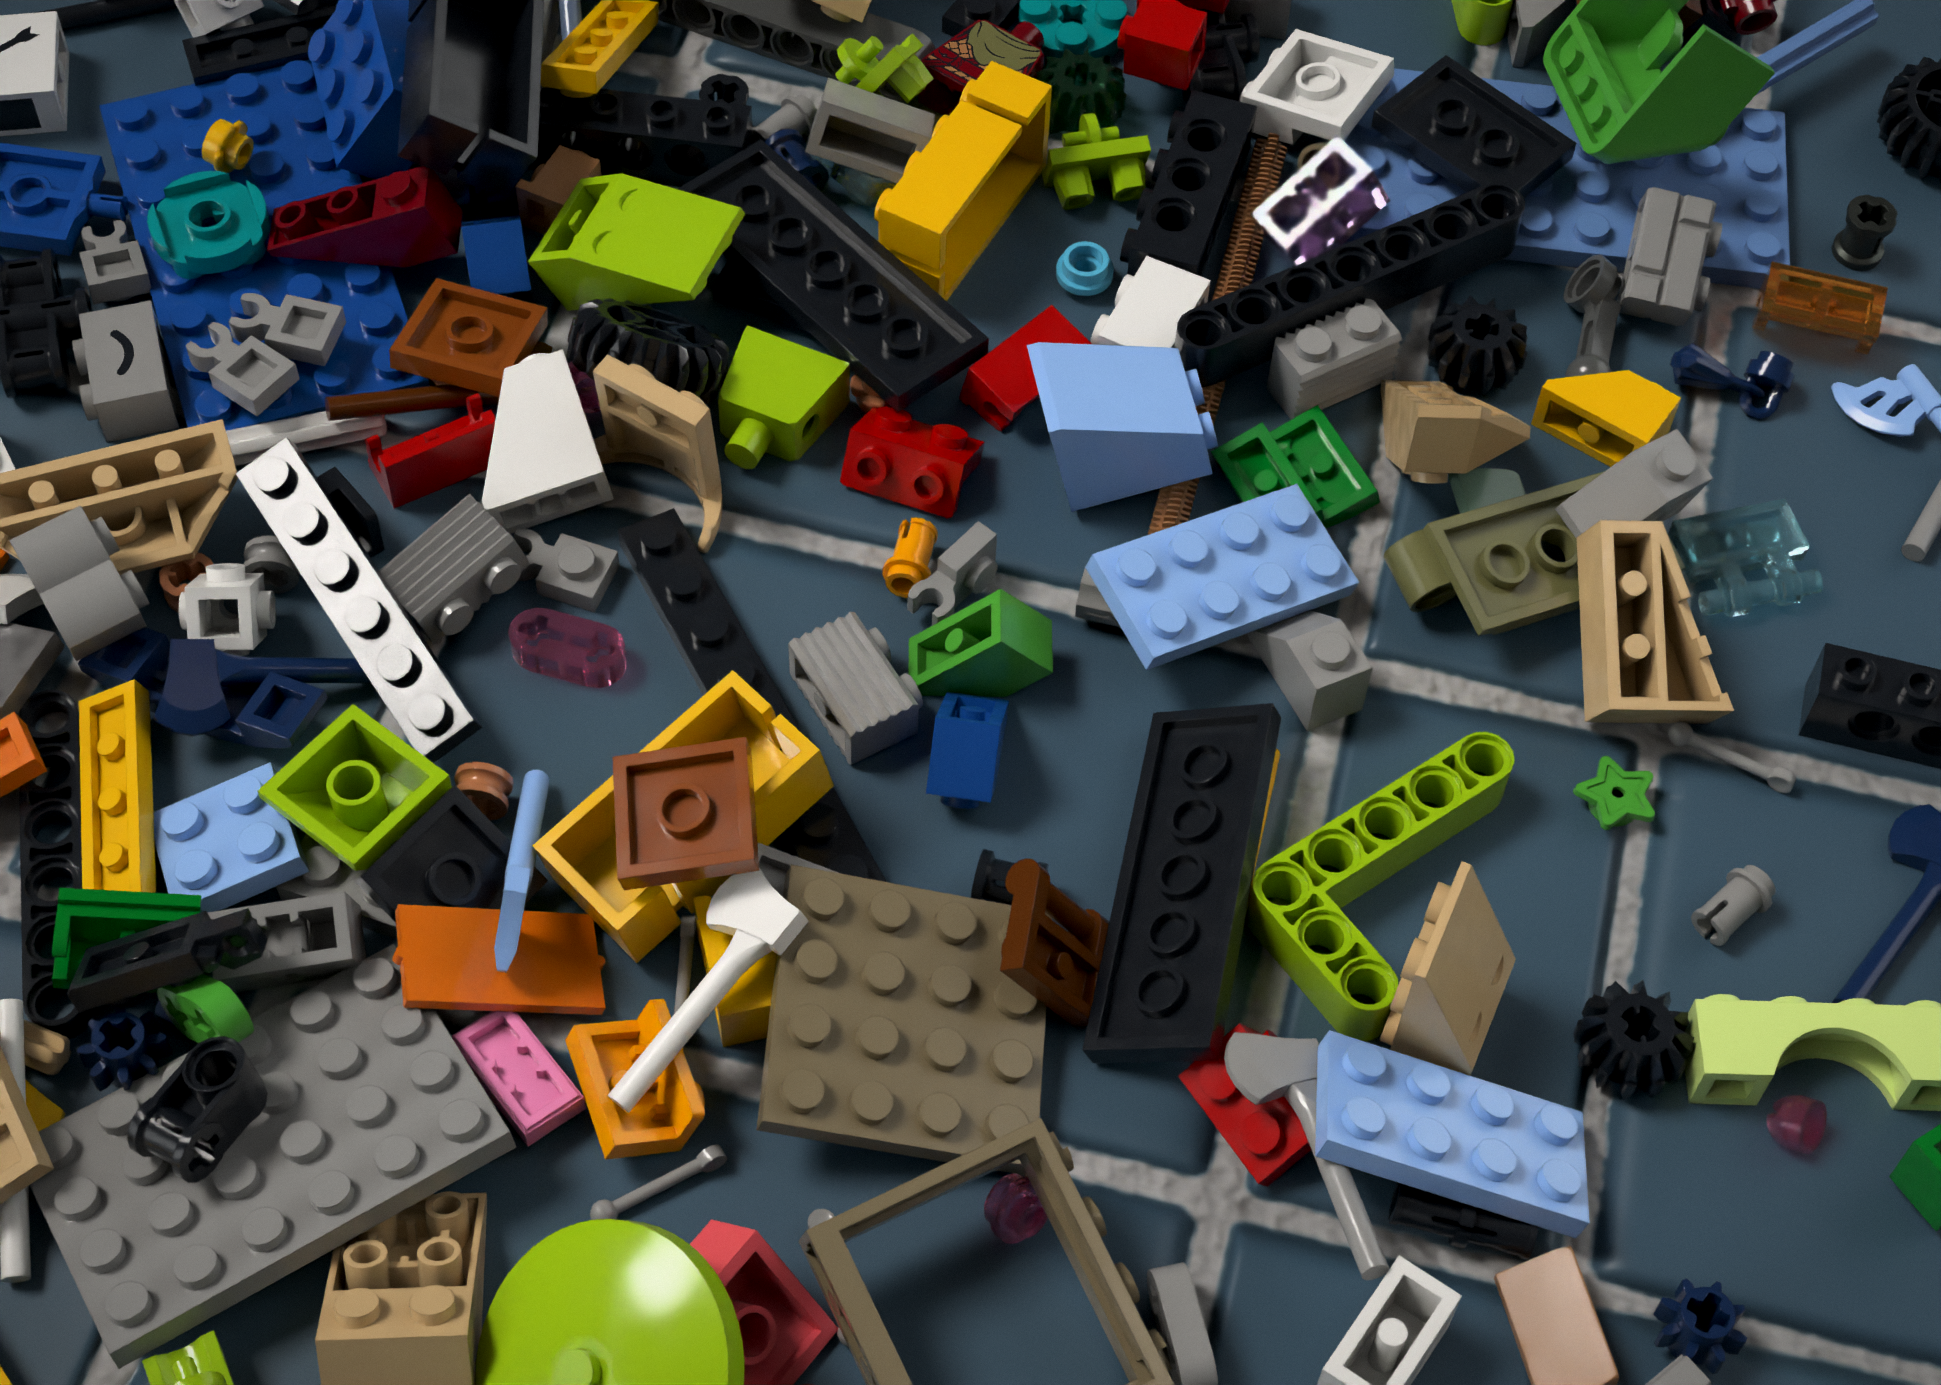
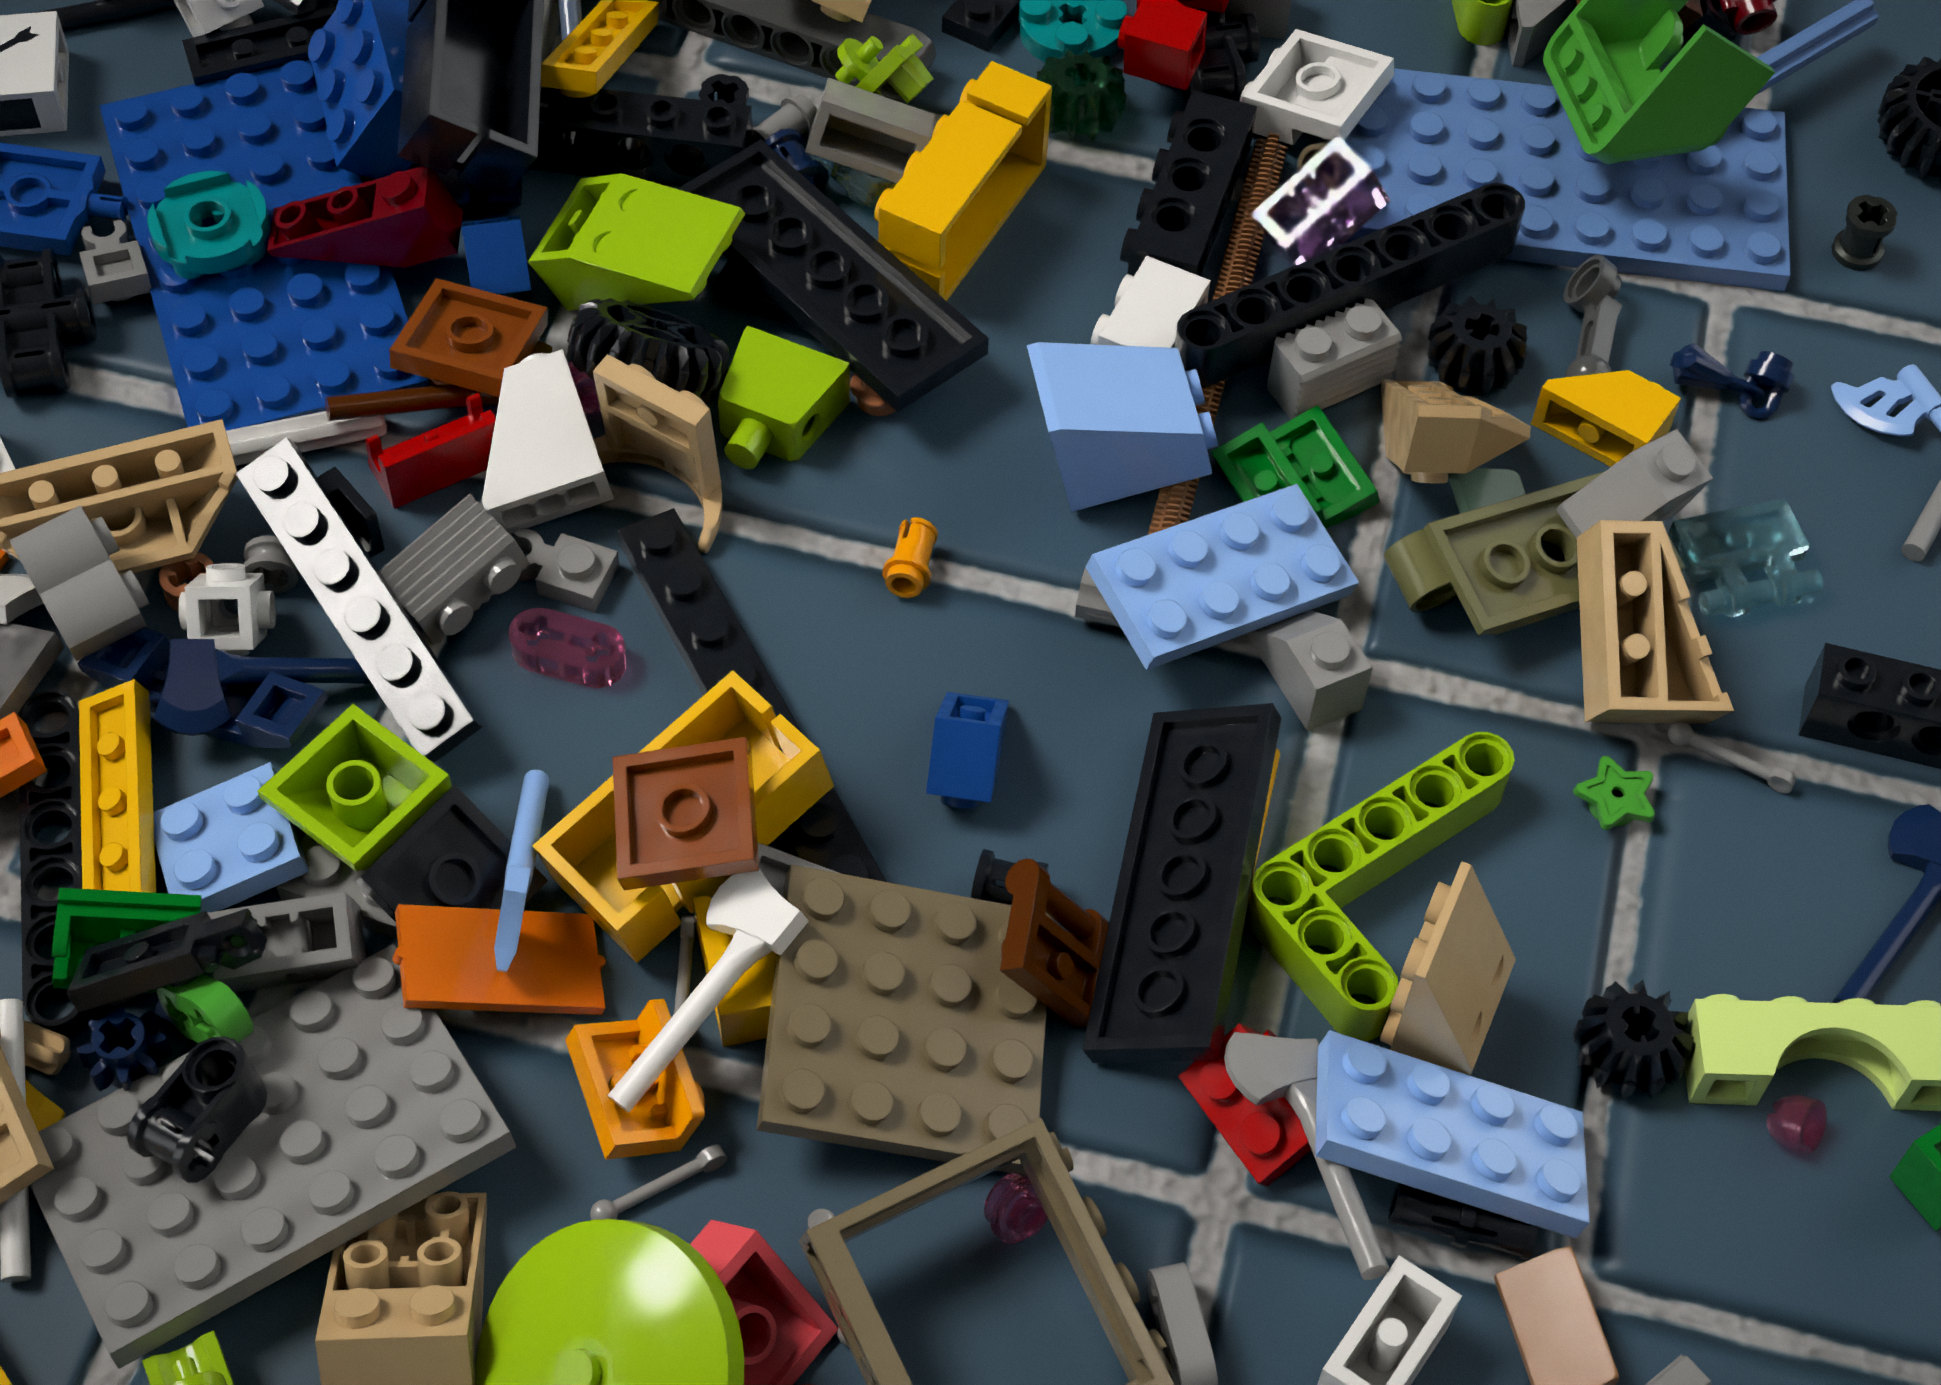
(126, 372): light grey brick -> none
(227, 146): yellow plate -> none
(244, 373): light grey plate -> none
(296, 329): light grey plate -> none
(485, 787): nougat bush -> none
(519, 1074): bright pink plate -> none
(551, 187): medium nougat brick -> none
(855, 687): light grey brick -> none
(909, 460): red bracket -> none
(960, 570): light grey plate -> none
(971, 52): torso -> none
(983, 649): bright green slope -> none
(1005, 374): red hinge -> none
(1084, 269): medium azure plate -> none
(1096, 155): lime hips -> none
(1472, 131): black plate -> none
(1668, 257): light grey brick -> none
(1711, 1309): dark blue gear -> none
(1744, 894): light grey pin -> none
(1821, 303): clear orange hinge -> none

